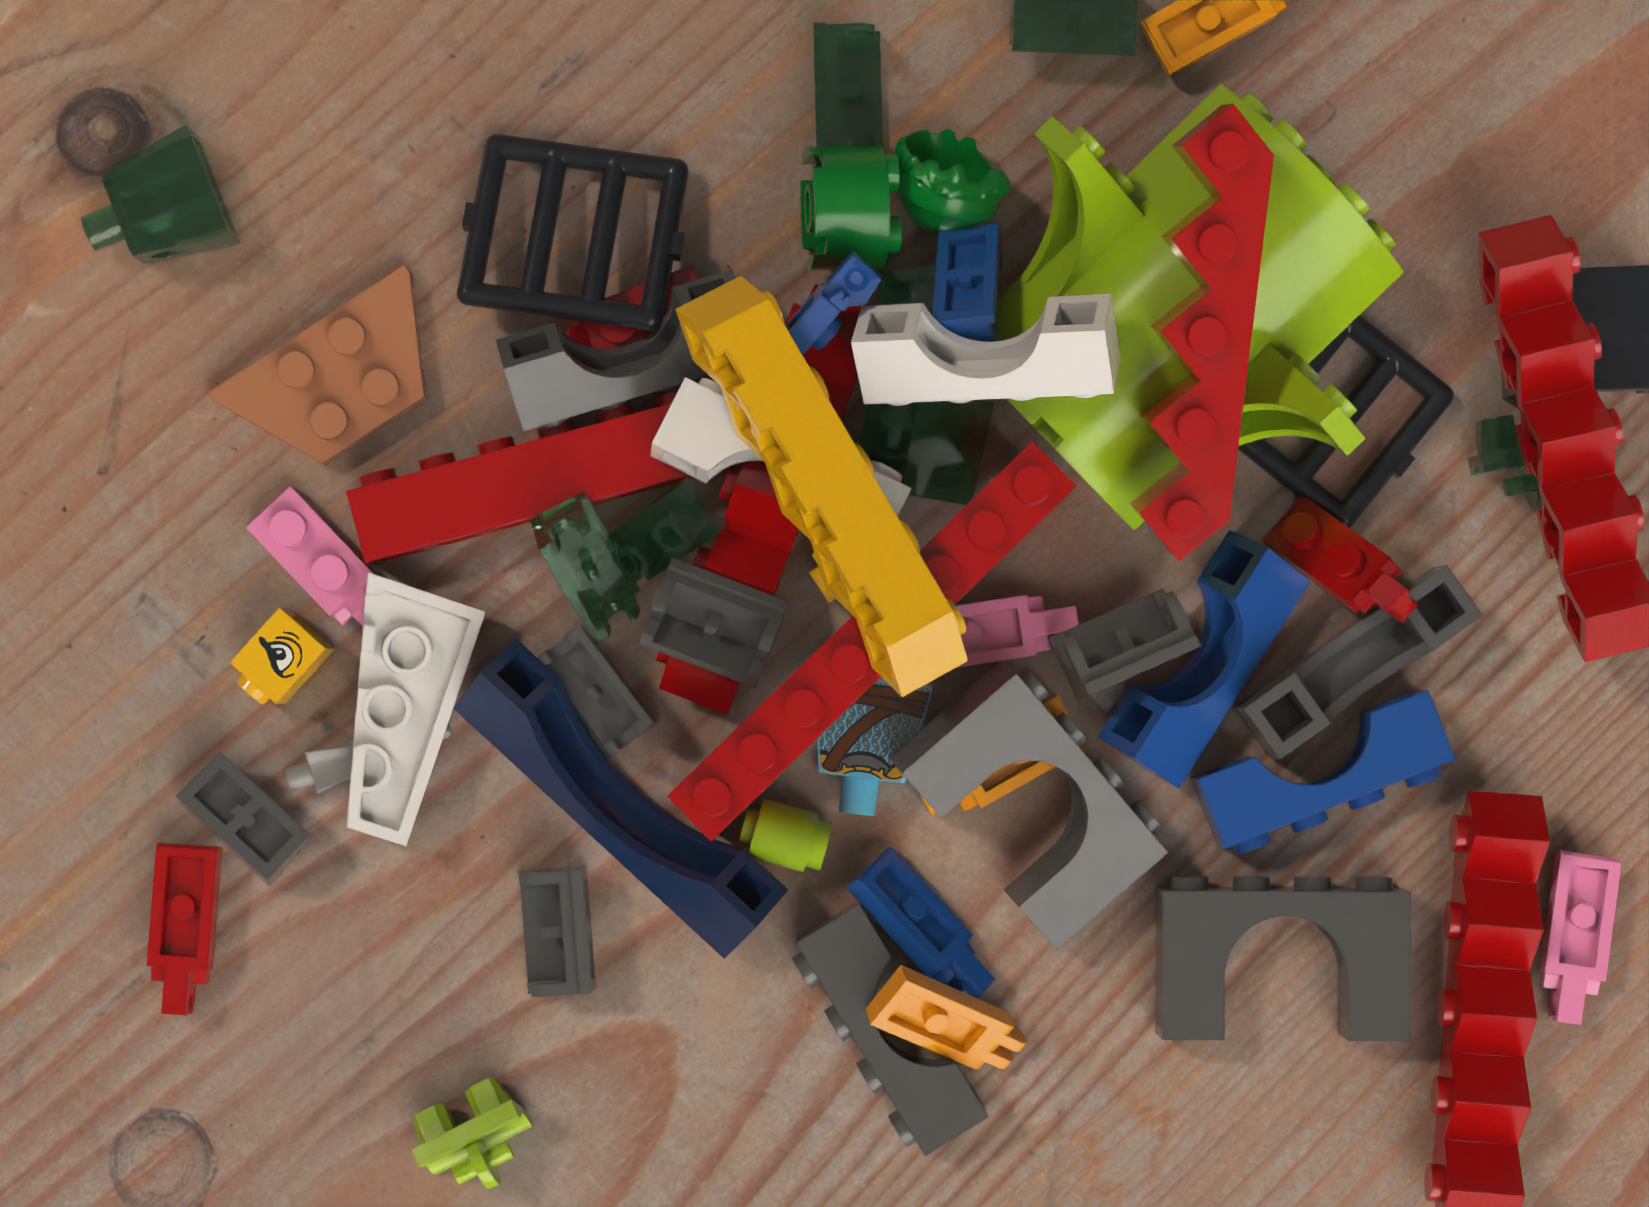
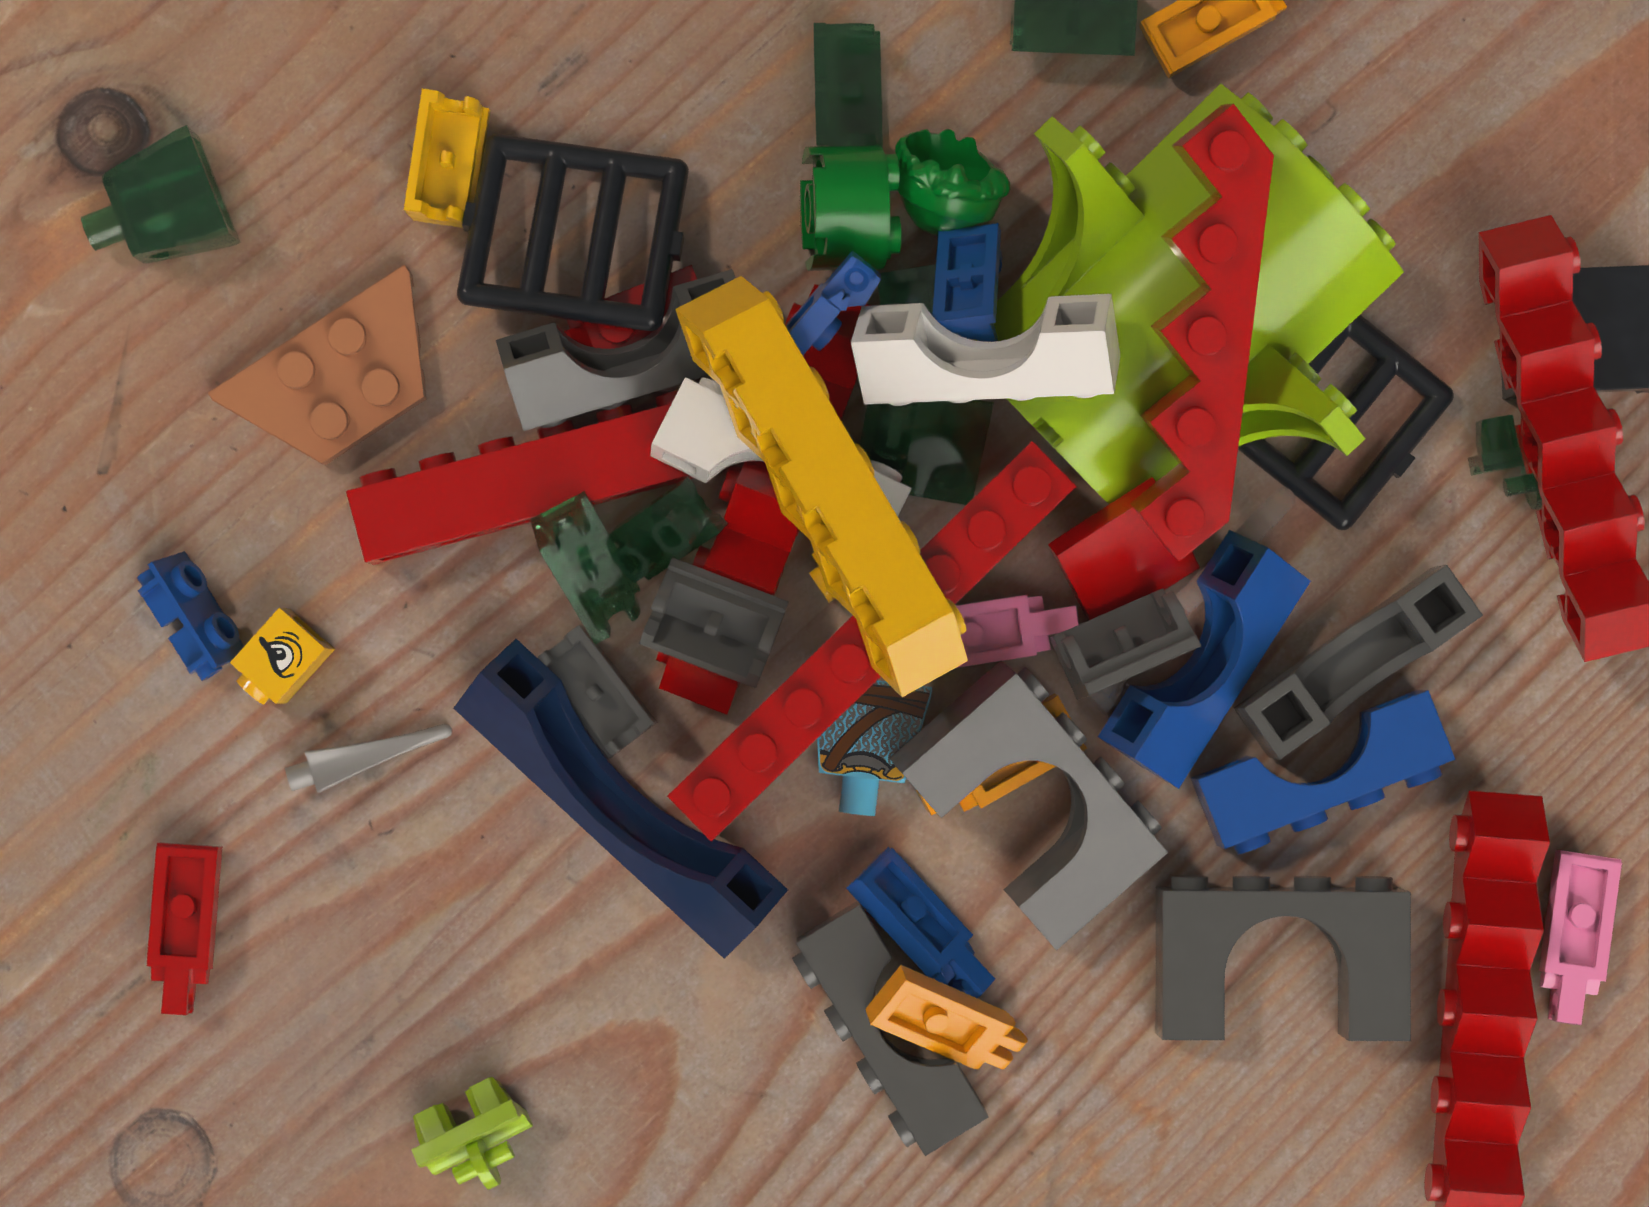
(179, 590): none -> blue hinge
(243, 818): dark grey hinge -> none
(314, 555): bright pink hinge -> none
(406, 690): white wing -> none
(445, 158): none -> yellow hinge
(557, 931): dark grey hinge -> none
(786, 835): lime brick -> none
(1117, 557): none -> red tile
(1339, 560): red hinge -> none

